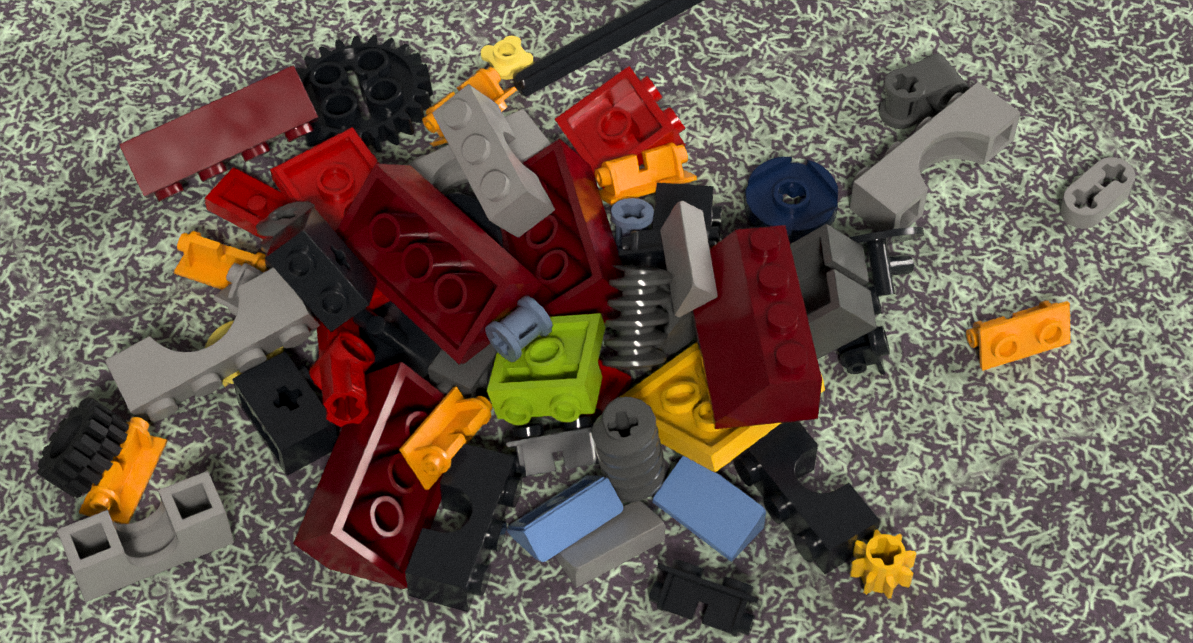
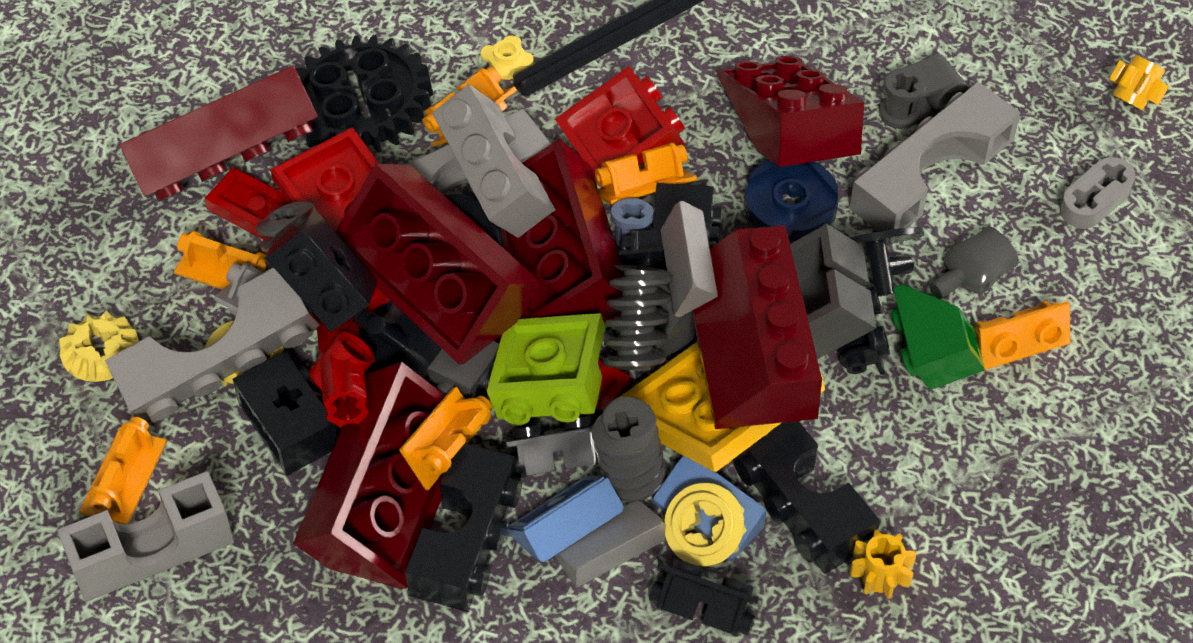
(80, 356): none -> light yellow gear
(83, 448): black tyre -> none
(519, 328): sand blue bush -> none
(684, 515): none -> light yellow gear
(794, 111): none -> dark red slope
(938, 338): none -> green slope
(976, 263): none -> dark grey piece
(1138, 82): none -> yellow gear

